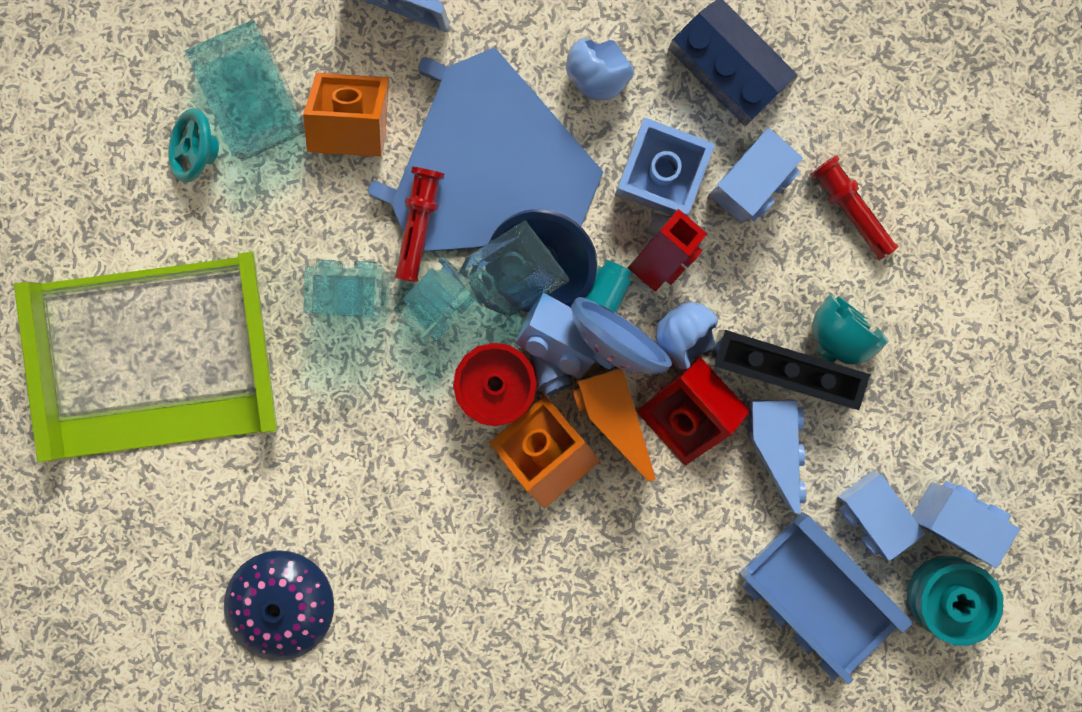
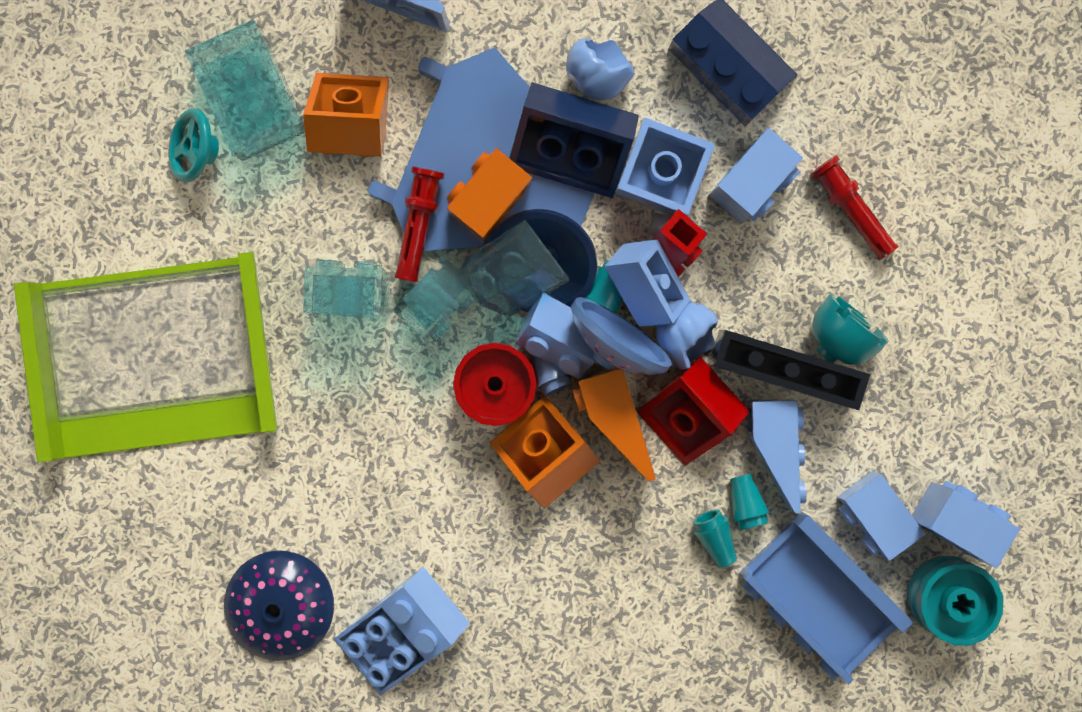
(403, 631): none -> light blue slope
(488, 195): none -> orange brick
(573, 140): none -> dark blue slope
(647, 283): none -> light blue brick
(716, 537): none -> teal cone
(747, 503): none -> teal cone

